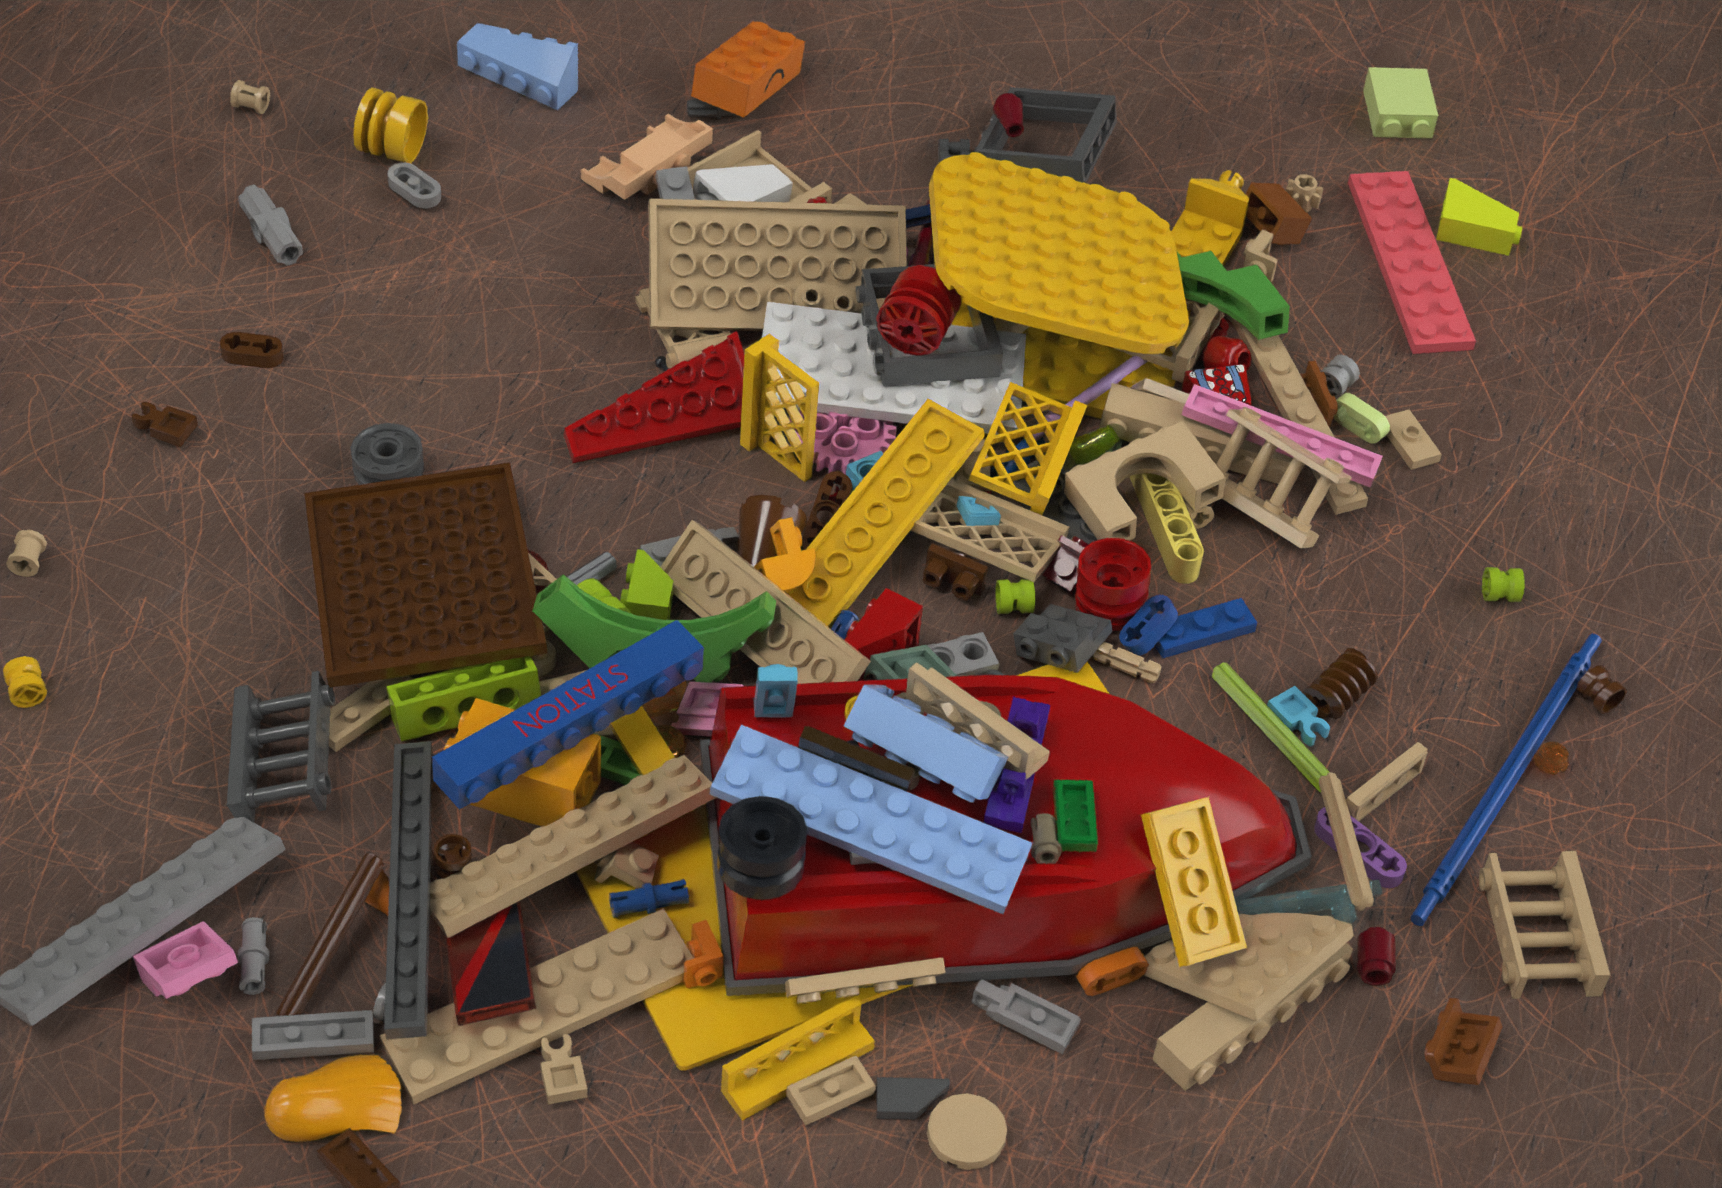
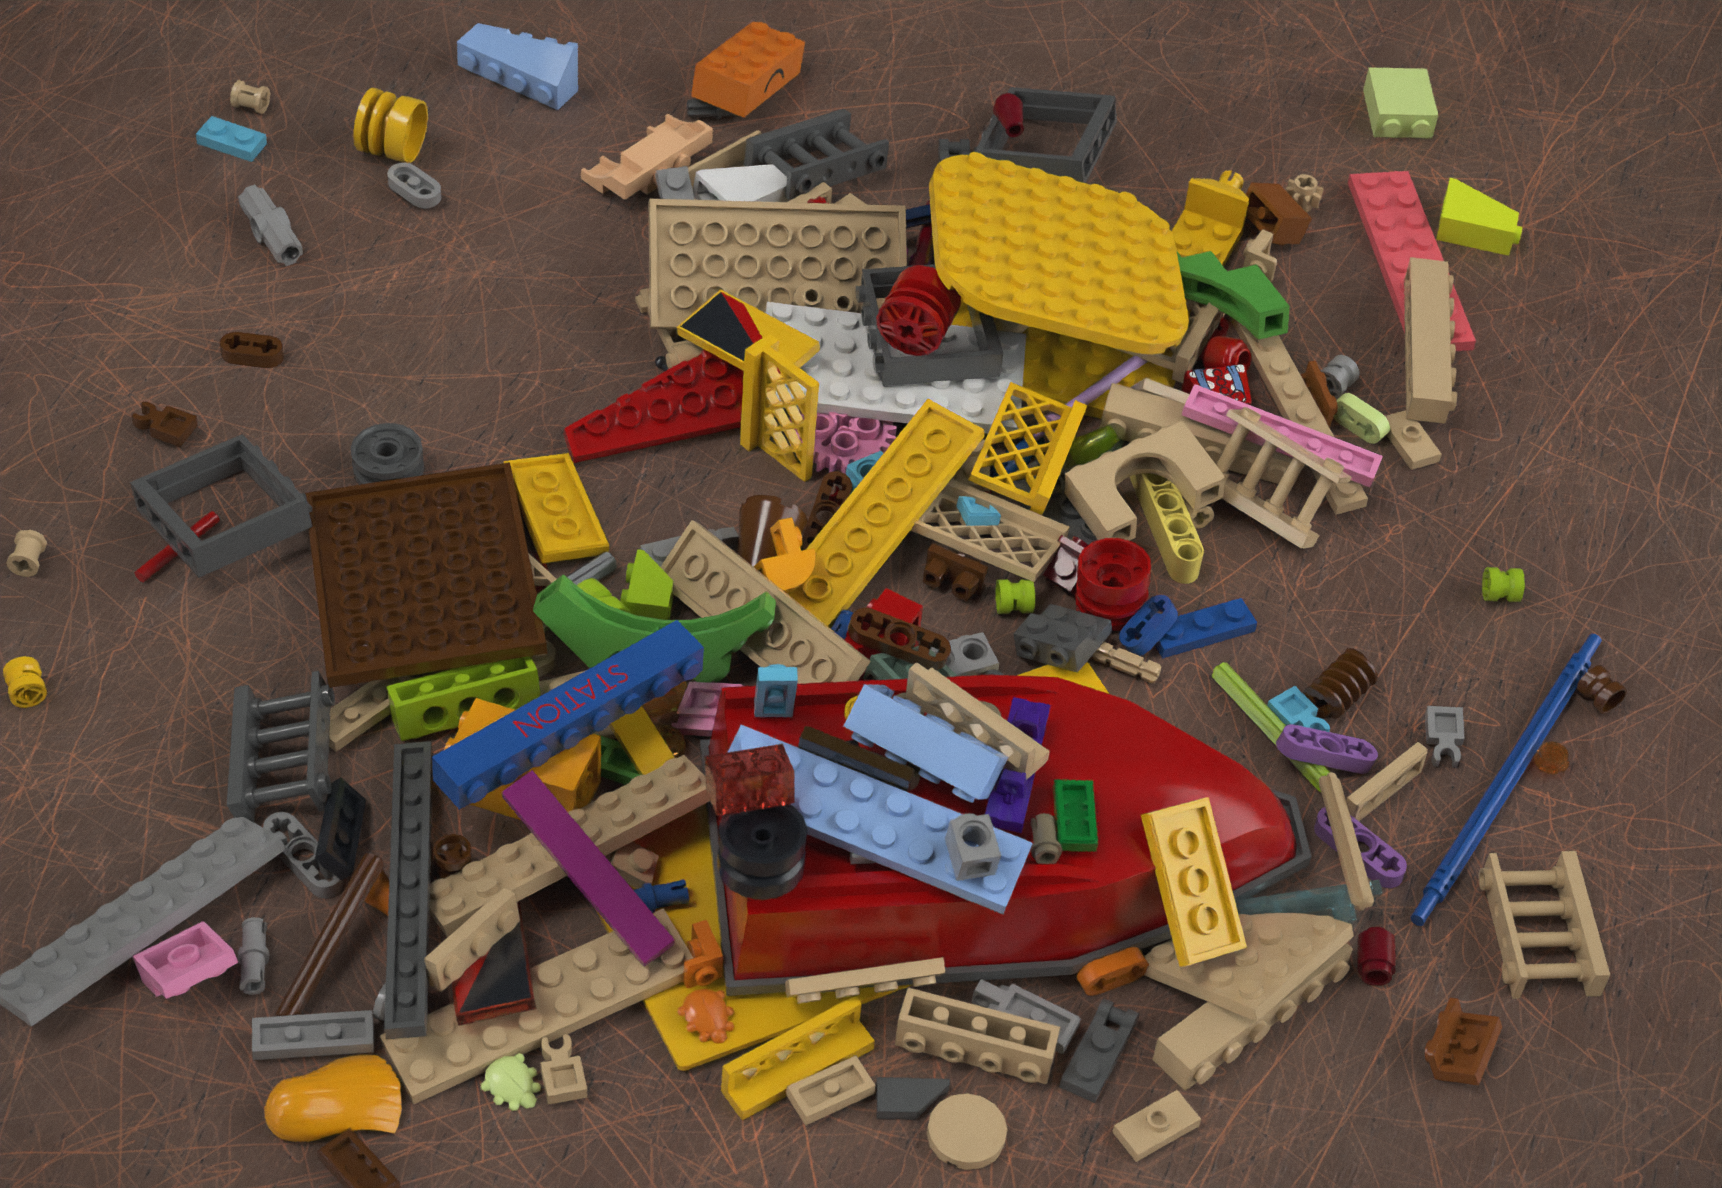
(168, 554): none -> red bar
(205, 468): none -> dark grey window
(231, 138): none -> medium azure plate
(307, 869): none -> light grey beam
(340, 829): none -> black plate
(472, 939): none -> tan plate
(511, 1082): none -> yellowish green piece
(557, 509): none -> yellow tile
(588, 868): none -> magenta tile
(707, 1014): none -> orange piece
(730, 326): none -> tile
(749, 779): none -> clear red brick
(812, 135): none -> dark grey fence
(892, 625): none -> reddish brown beam
(971, 861): none -> light grey brick
(977, 1036): none -> tan brick
(1098, 1051): none -> dark grey plate
(1156, 1125): none -> tan plate
(1344, 754): none -> medium lavender beam
(1429, 341): none -> tan brick
(1446, 730): none -> light grey plate

